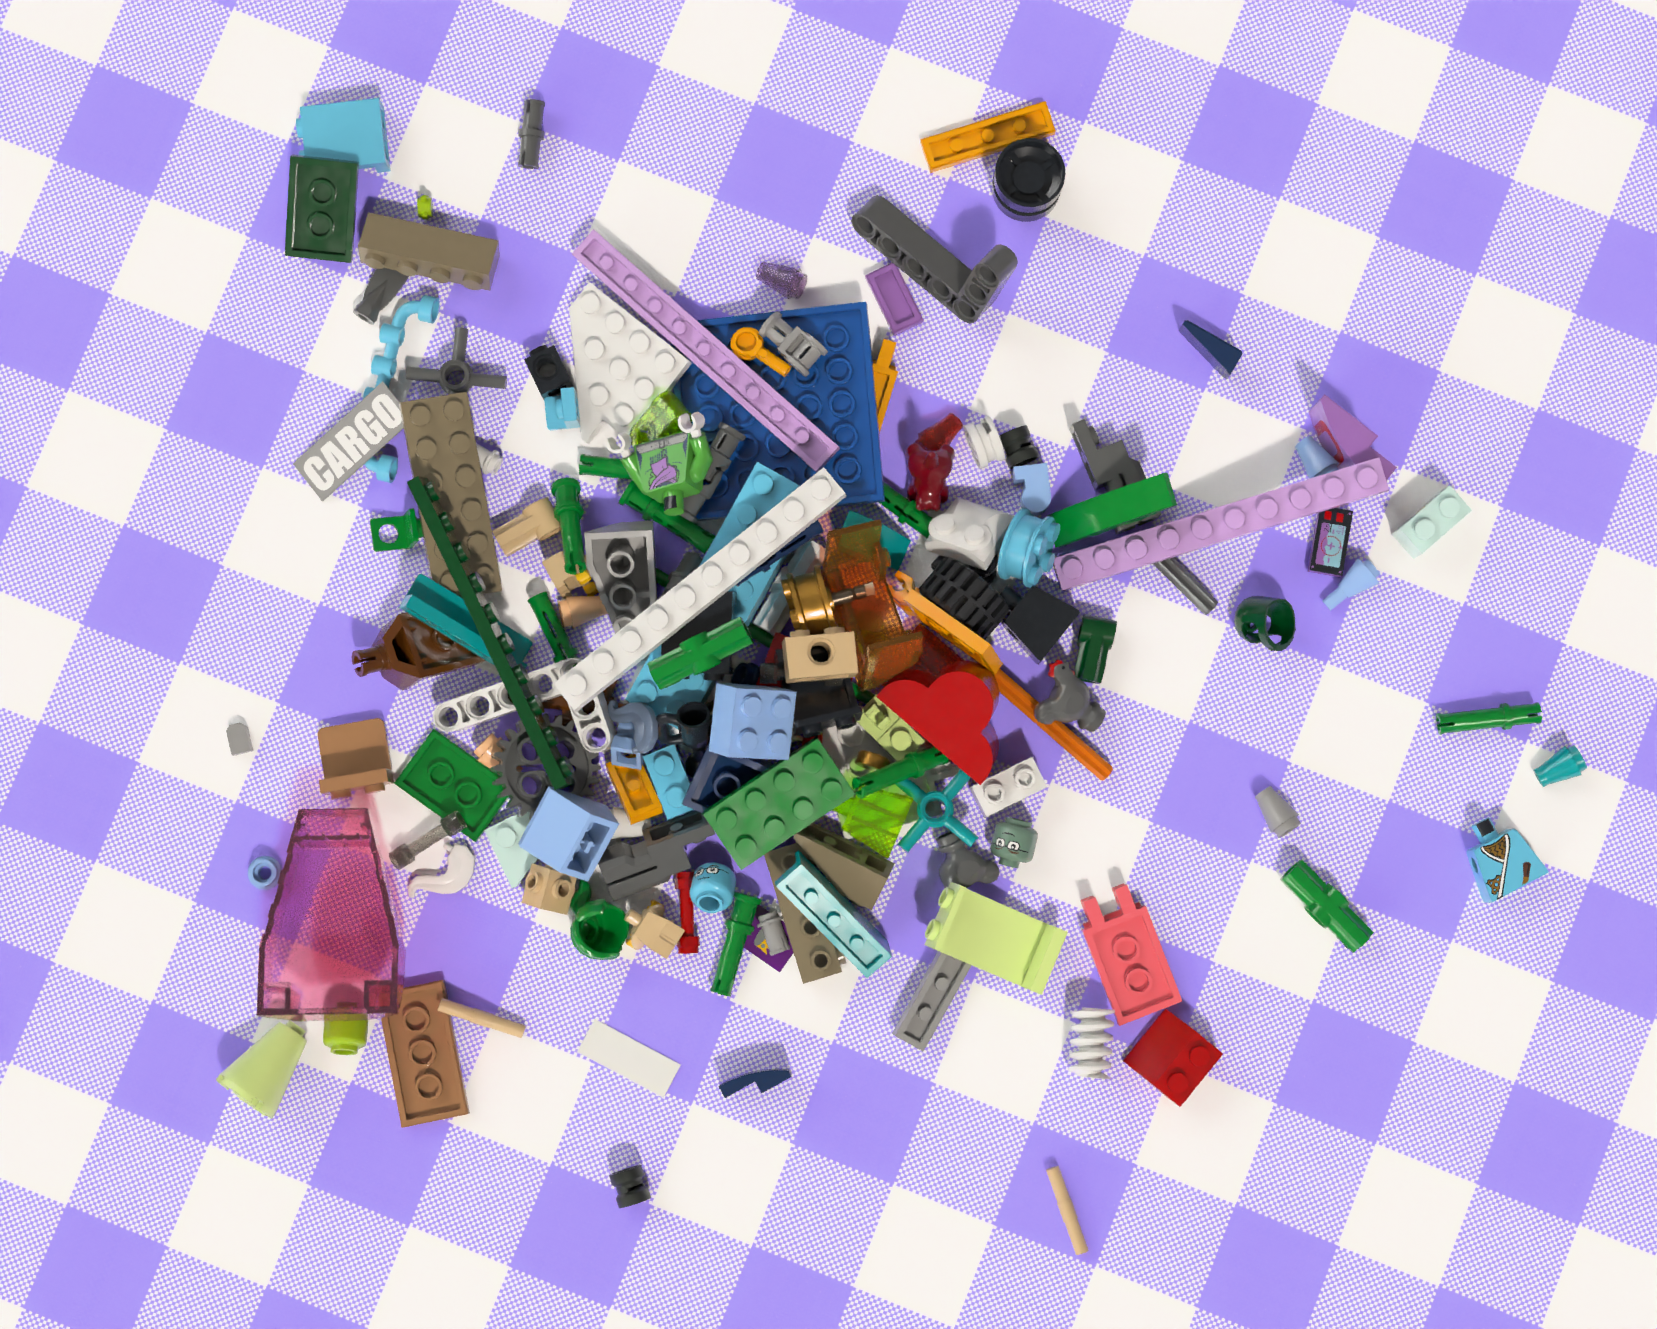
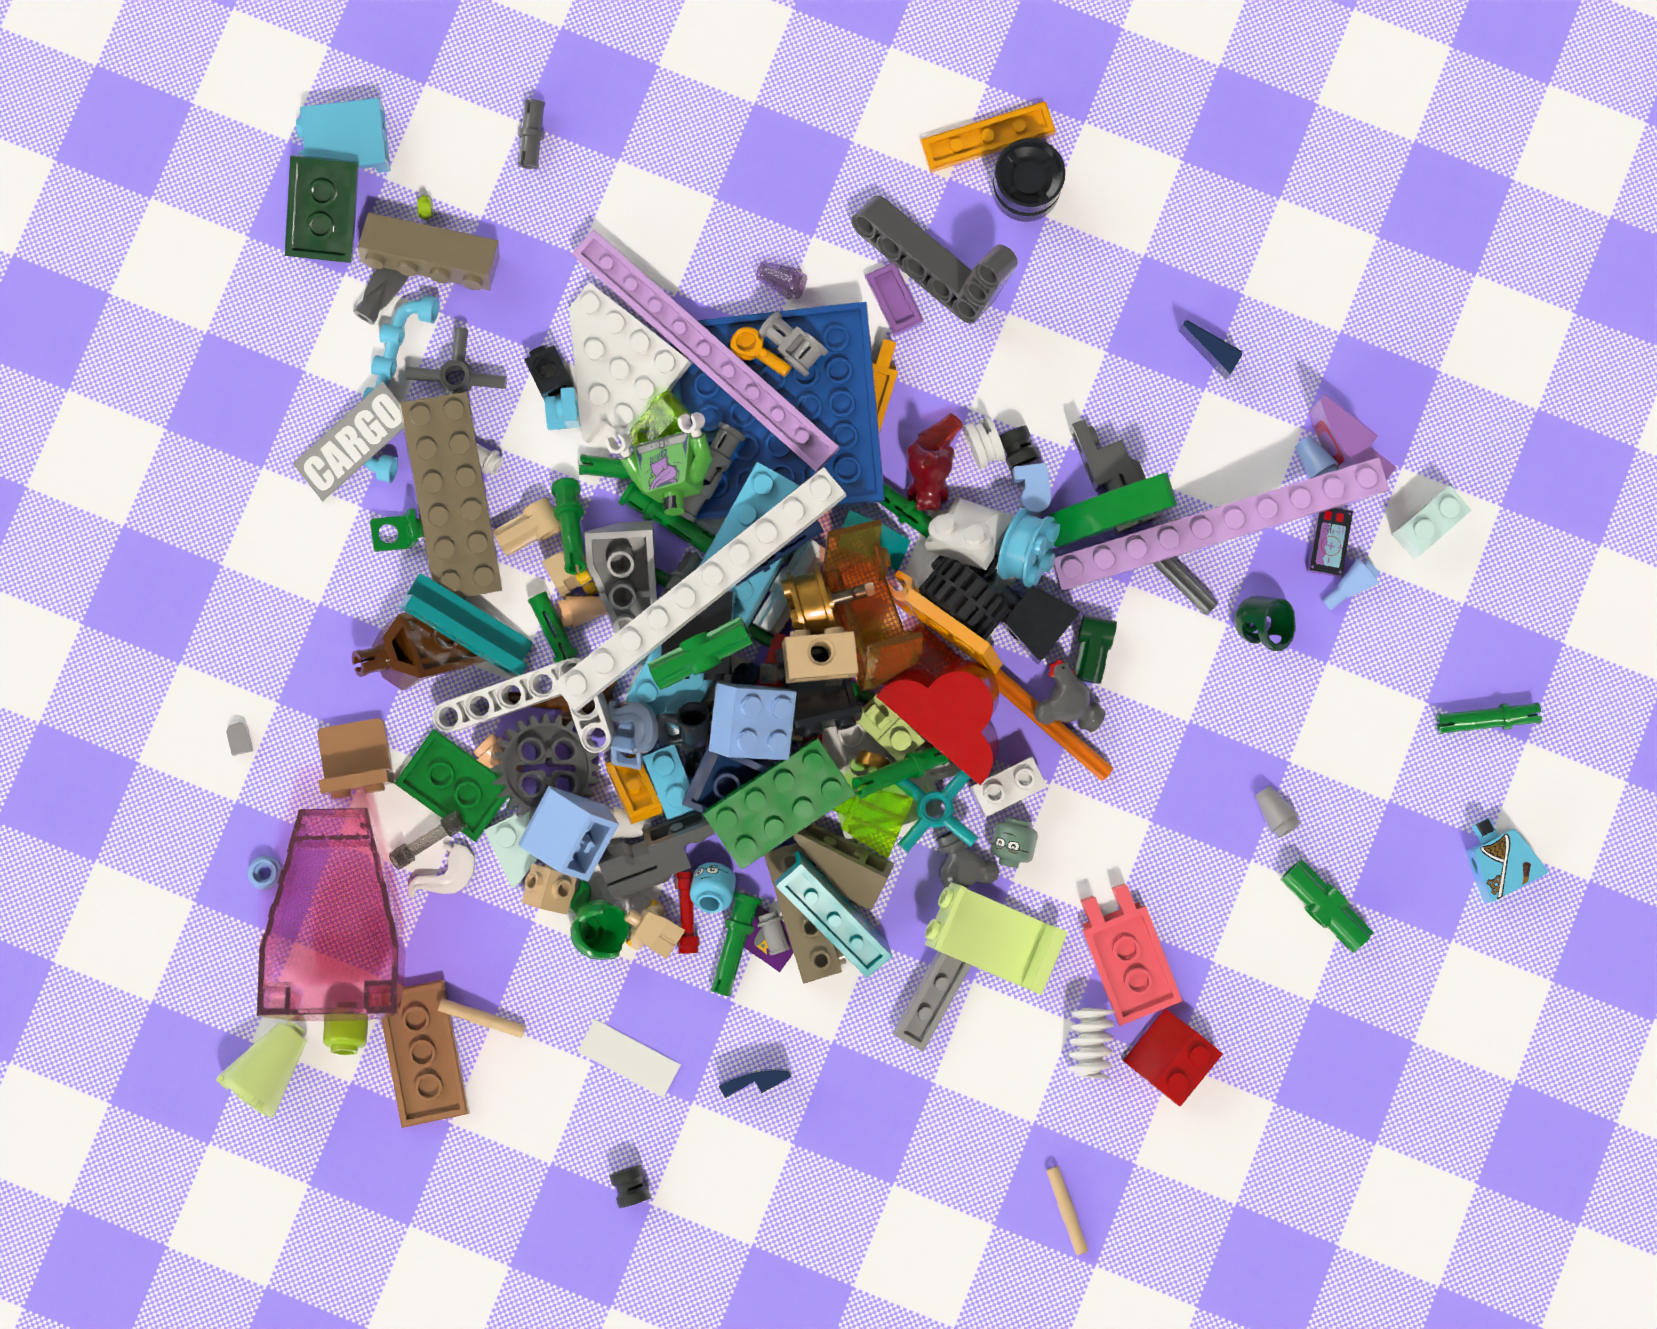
(498, 645): dark green plate -> none
(1561, 766): teal cone -> none

